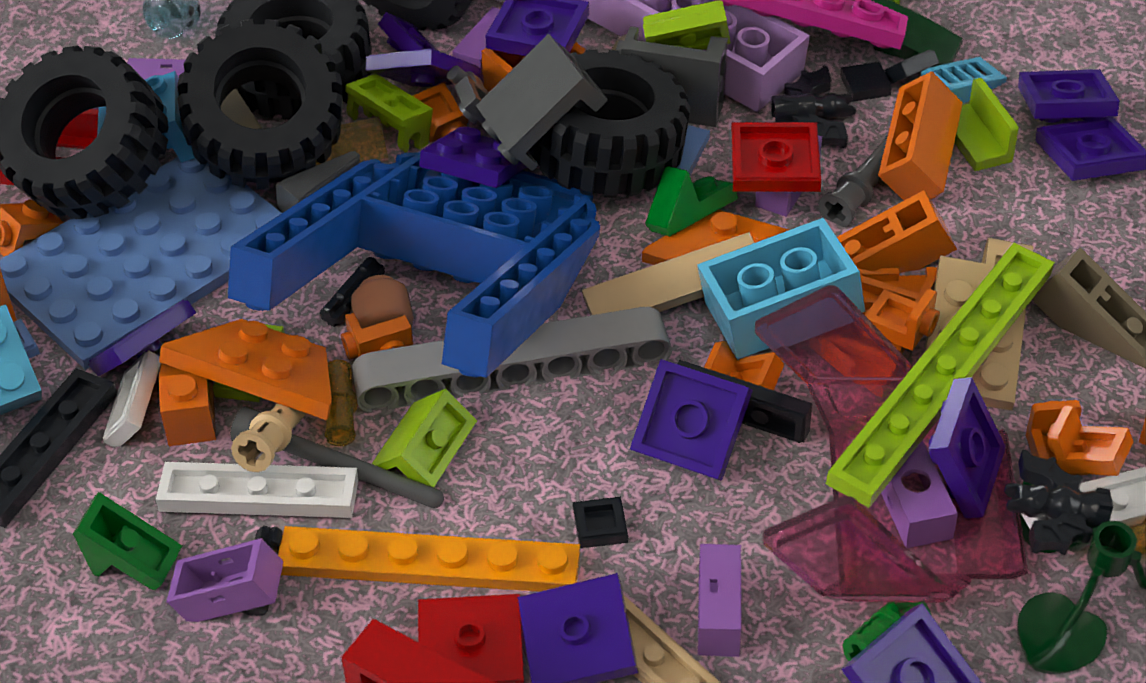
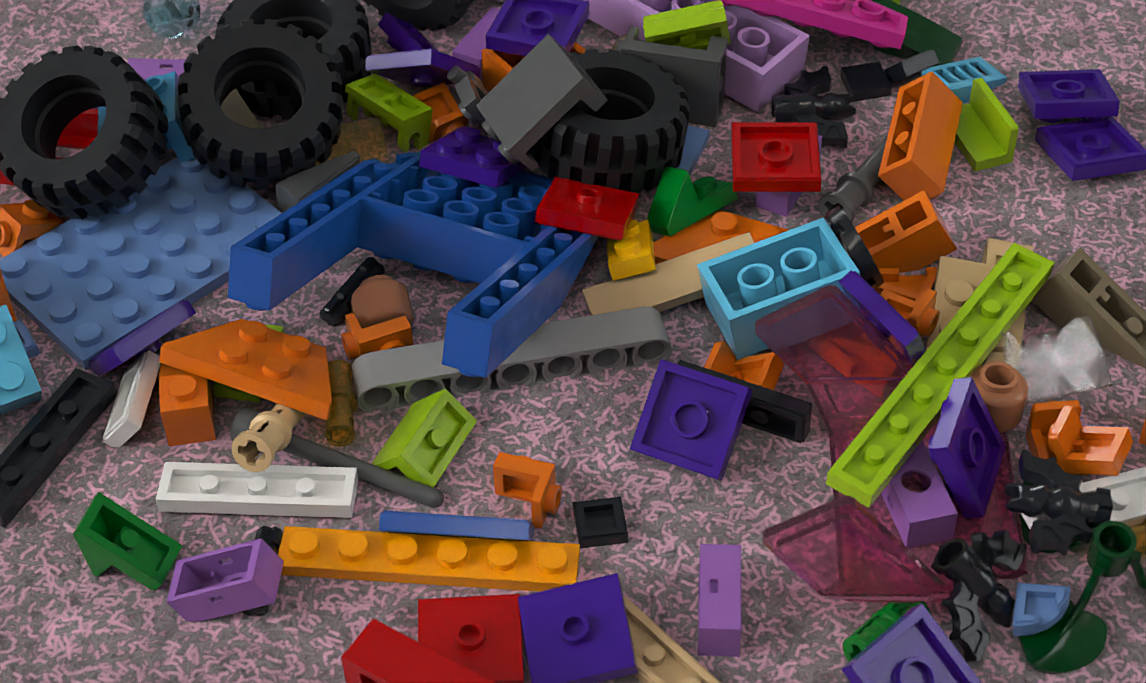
(456, 525): none -> blue tile
(528, 481): none -> orange bracket
(587, 208): none -> red plate
(633, 253): none -> yellow plate
(854, 246): none -> black tile
(883, 316): none -> dark purple plate
(977, 586): none -> black animal
(1003, 393): none -> nougat head
(1038, 607): none -> medium blue tile
(1062, 365): none -> clear piece

